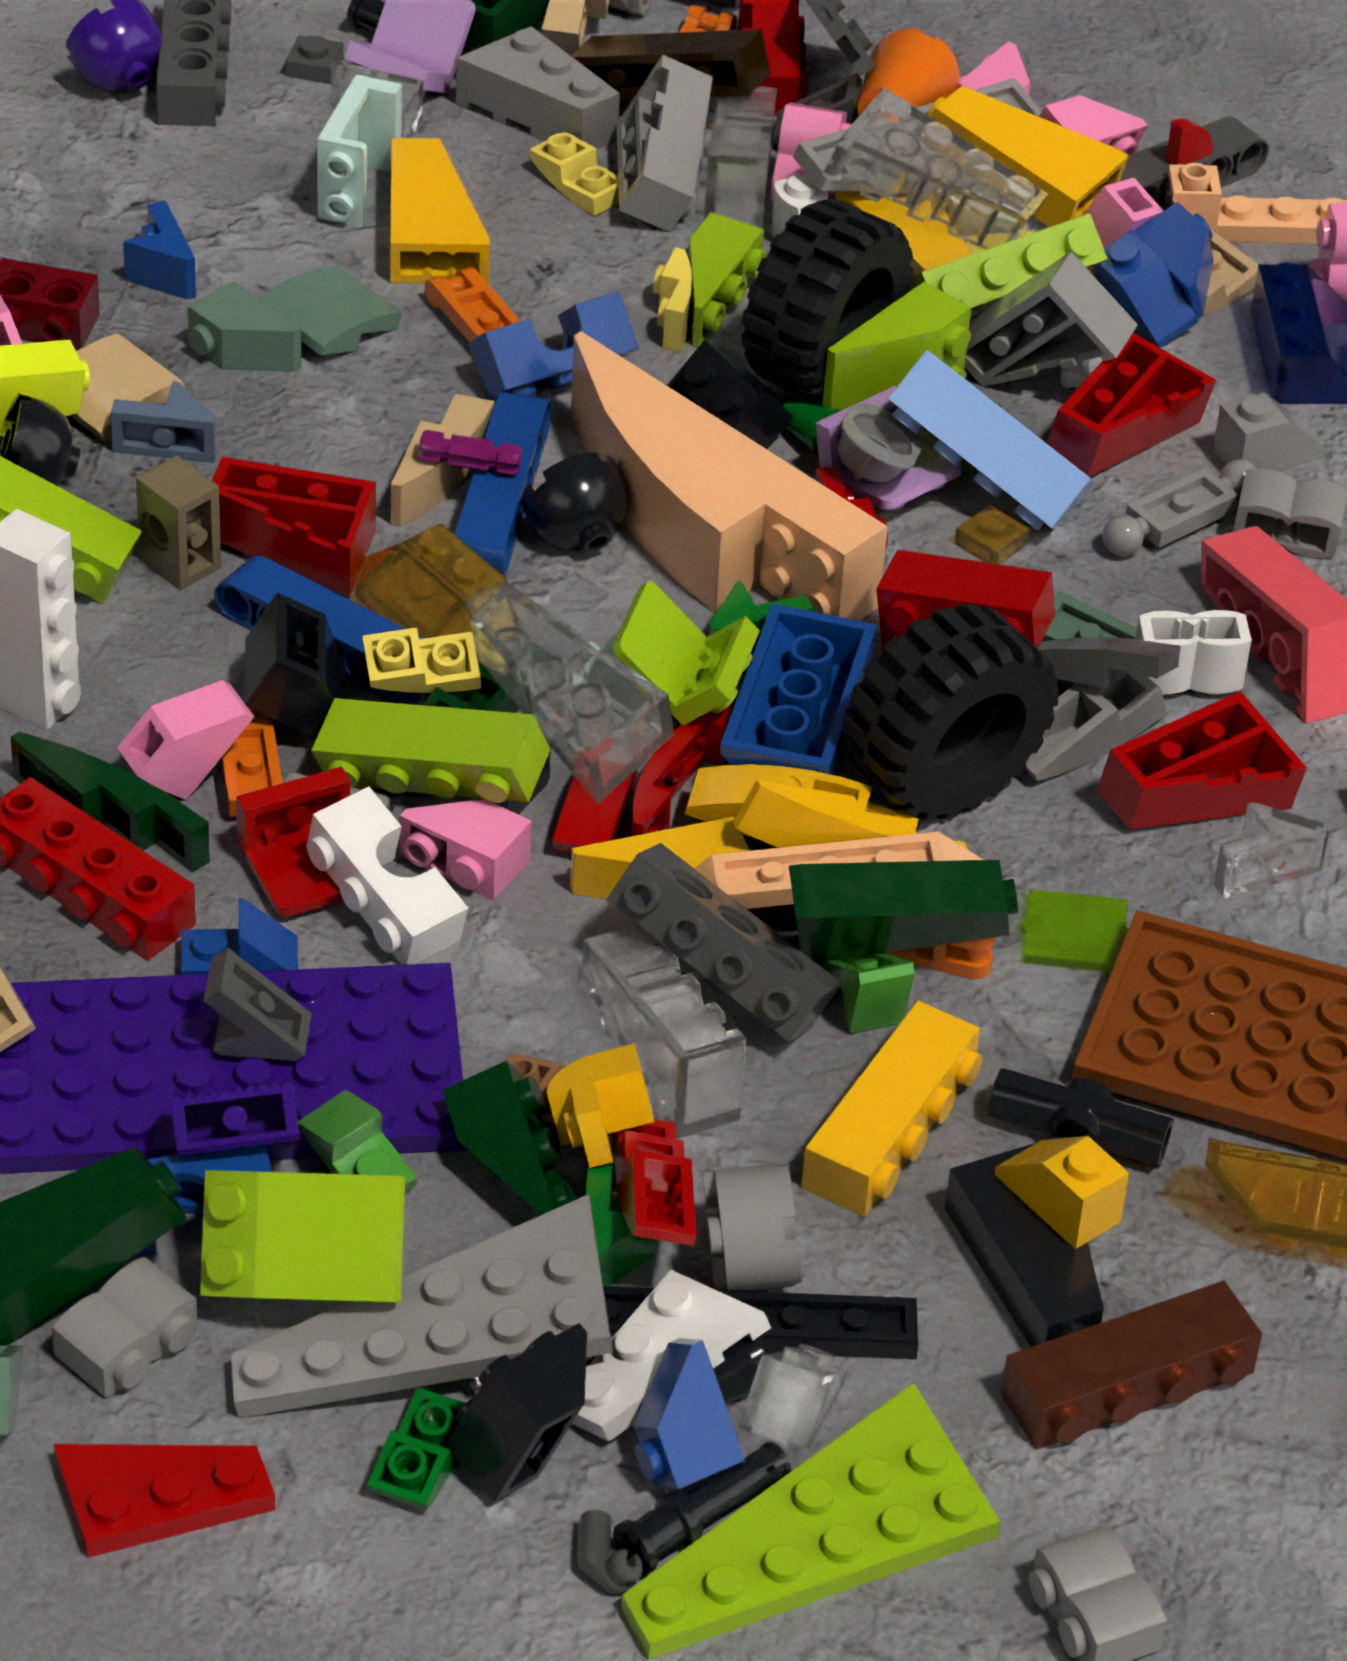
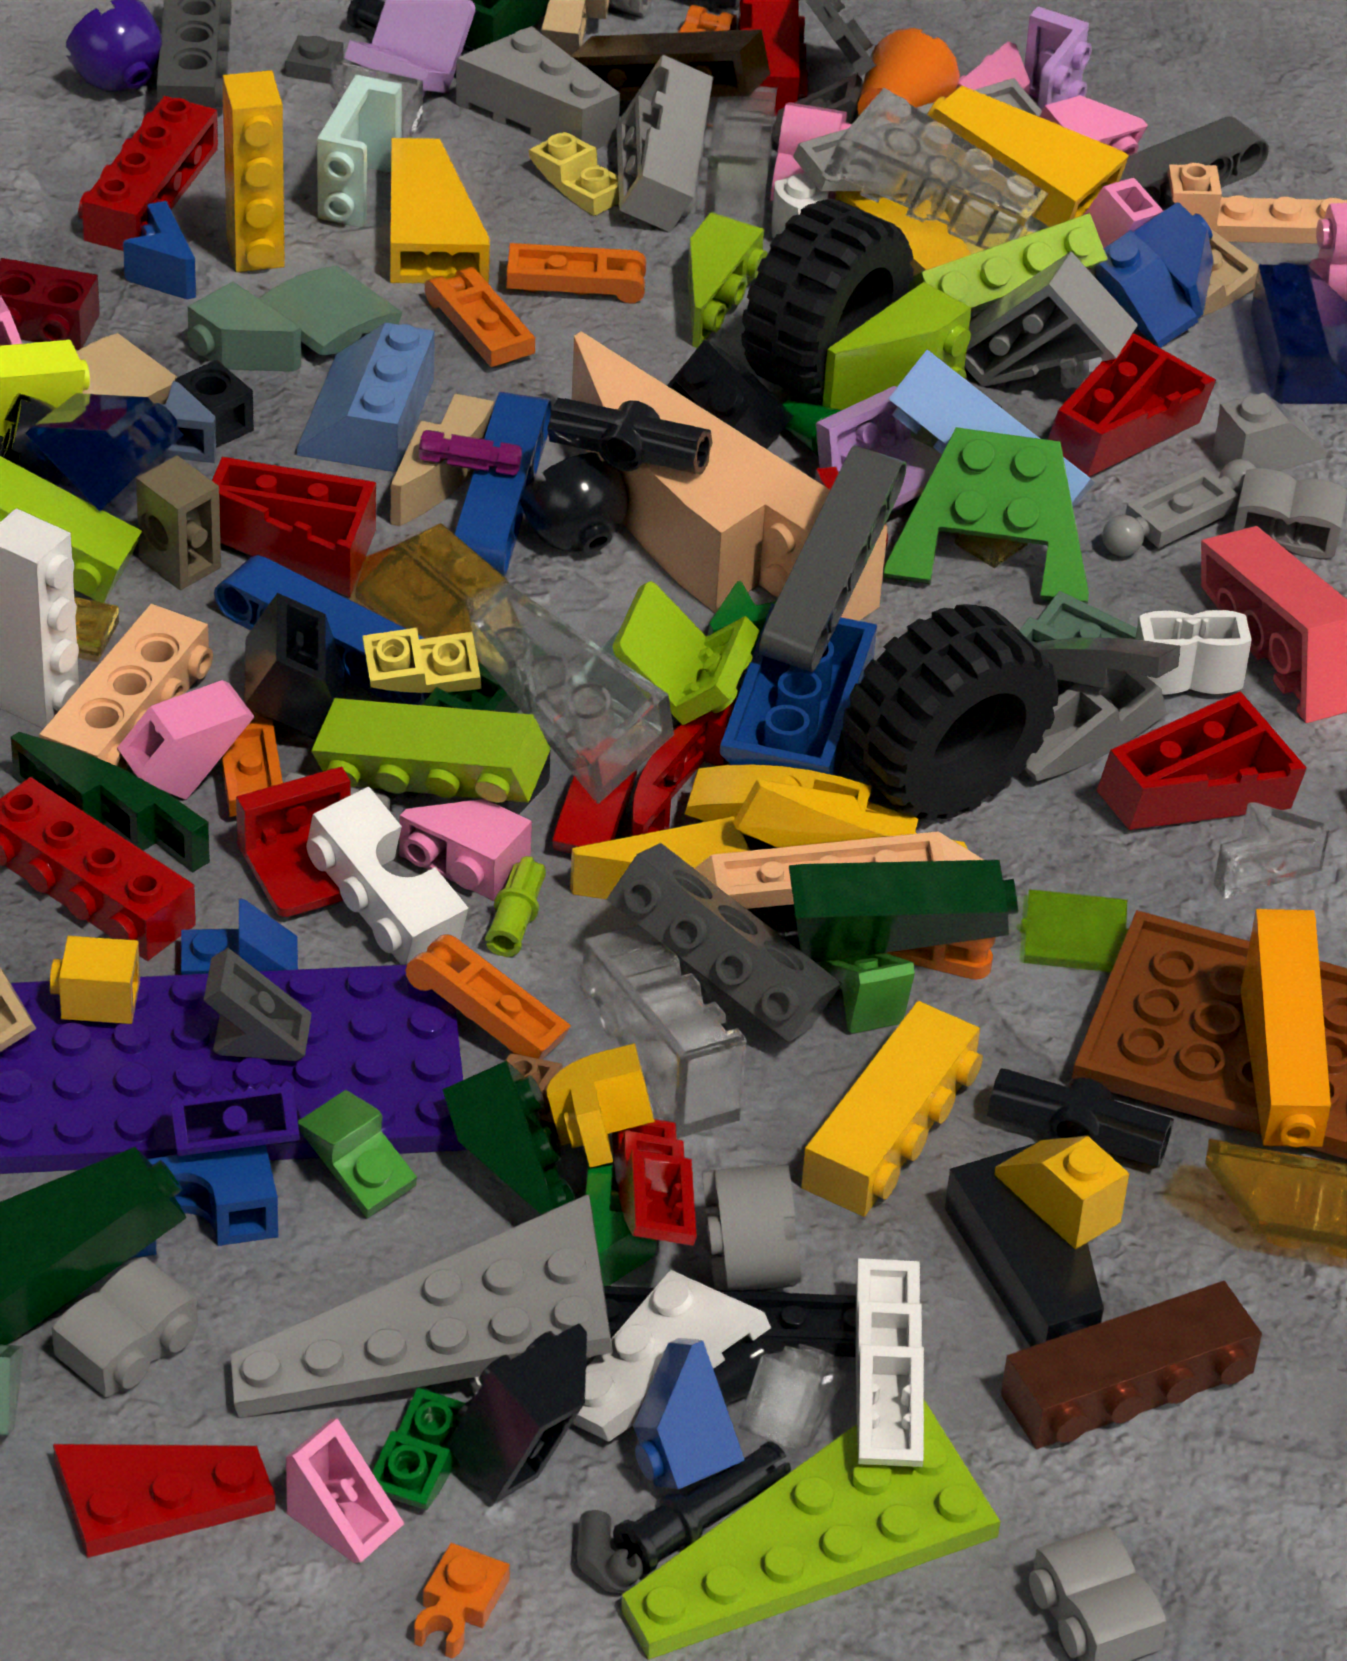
(94, 625): none -> clear yellow plate
(97, 979): none -> yellow brick
(105, 441): none -> clear blue slope
(147, 666): none -> light nougat brick
(151, 168): none -> red brick
(224, 397): none -> black brick
(253, 170): none -> yellow brick
(302, 1236): lime slope -> none
(338, 1494): none -> bright pink slope
(372, 399): none -> medium blue slope
(460, 1591): none -> orange plate
(487, 997): none -> orange plate
(515, 907): none -> lime axle
(516, 361): blue arch -> none
(577, 270): none -> orange plate
(630, 435): none -> black piece
(674, 288): light yellow slope -> none
(832, 559): none -> dark grey beam
(876, 444): light grey piece -> none
(889, 1363): none -> white slope
(925, 583): red wedge -> none
(998, 491): none -> bright green wing
(1056, 56): none -> lavender bracket
(1187, 142): red tile -> none
(1286, 1028): none -> light orange slope

